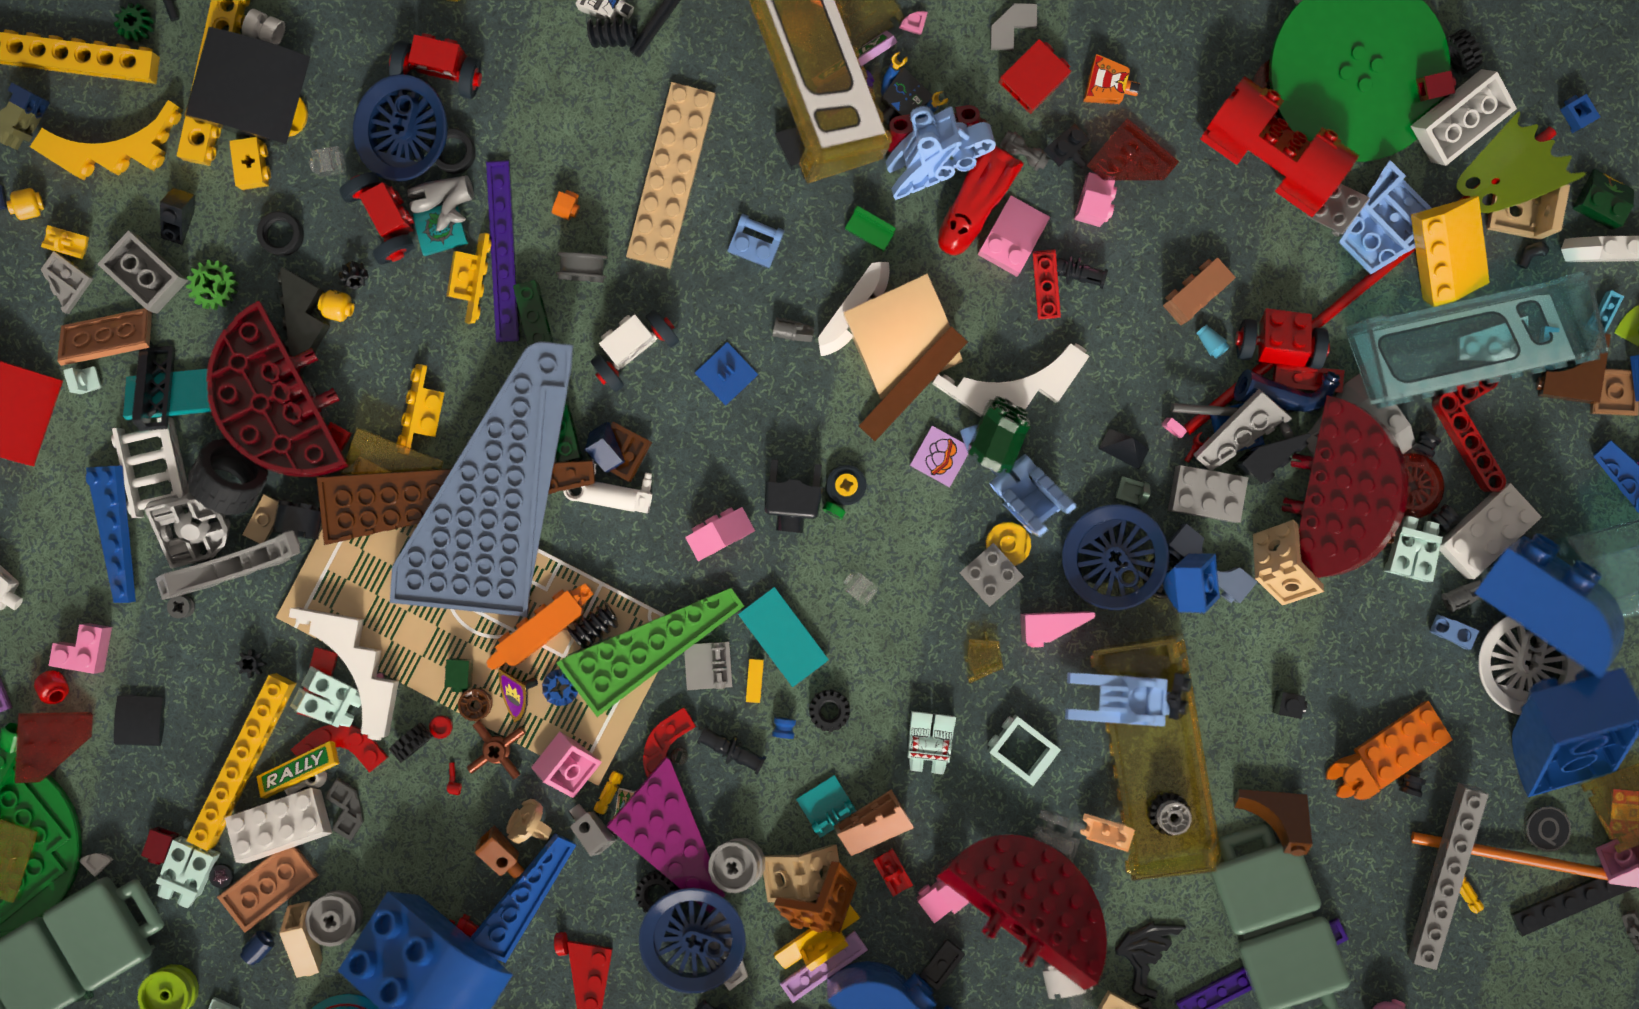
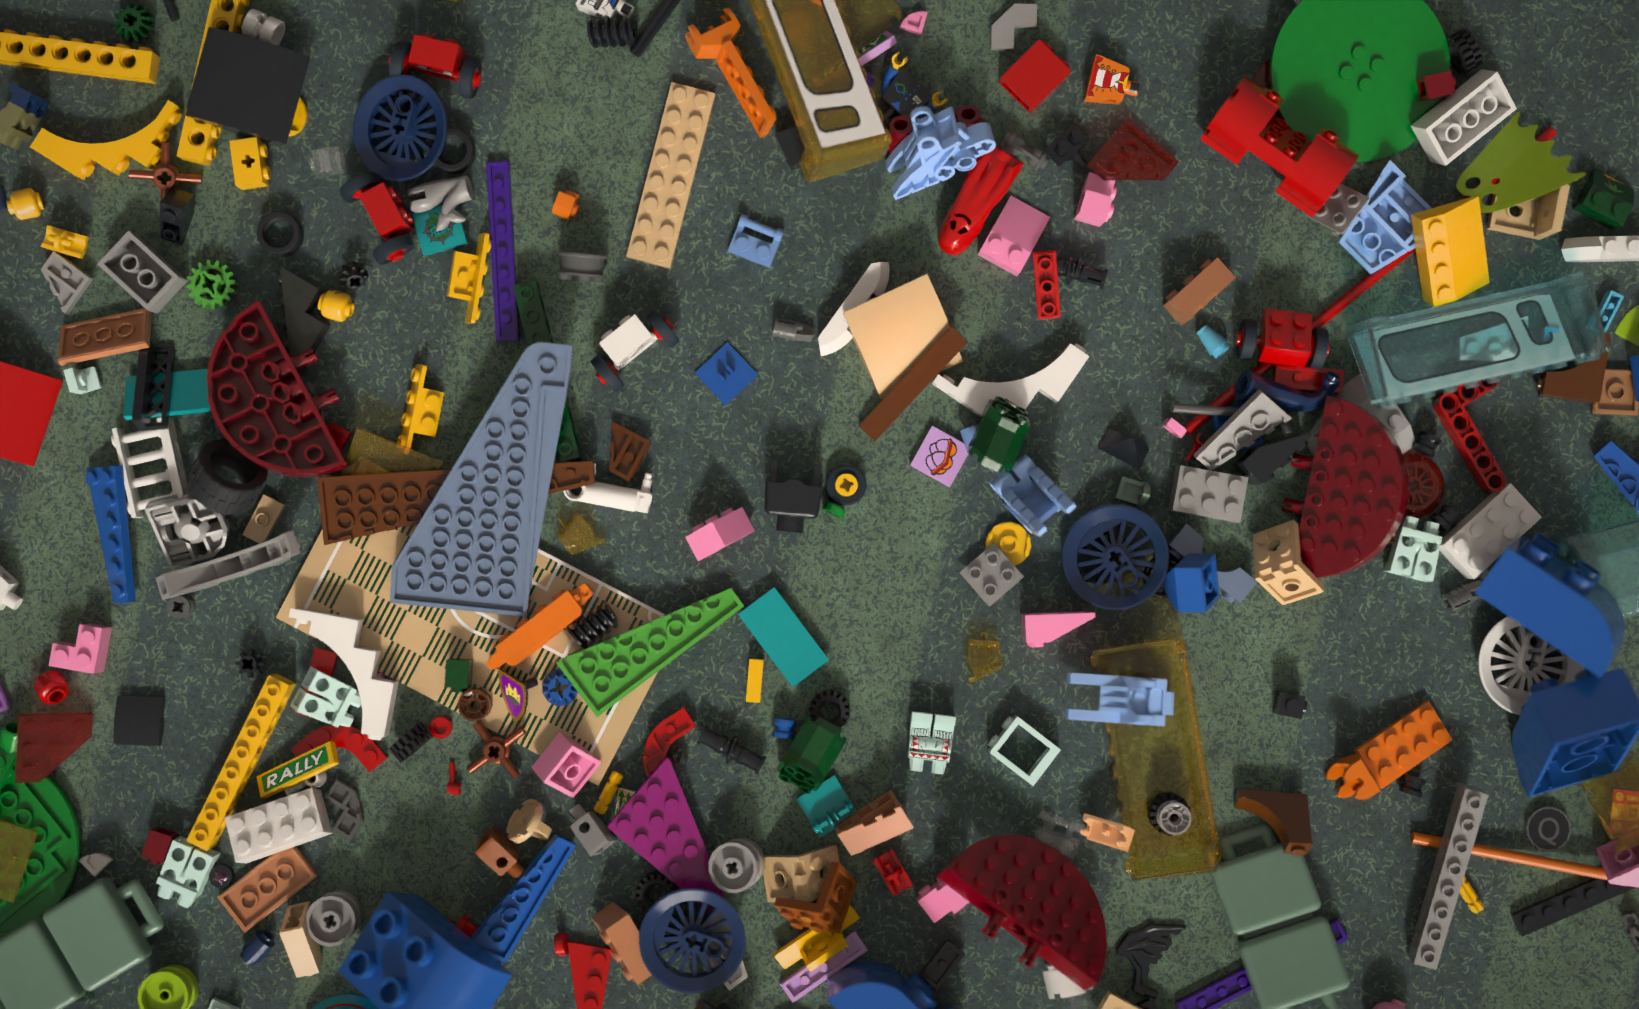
(158, 170): none -> copper bar
(300, 518): black brick -> none
(578, 534): none -> clear yellow piece
(604, 447): dark blue slope -> none
(623, 938): none -> nougat wedge
(708, 666): light grey hinge -> none
(719, 45): none -> orange hinge
(811, 754): none -> dark green brick
(860, 587): clear brick -> none
(870, 228): green panel -> none
(1177, 697): black plate -> none
(1454, 632): medium blue leg -> none
(1536, 249): black arm -> none
(1586, 112): blue brick -> none

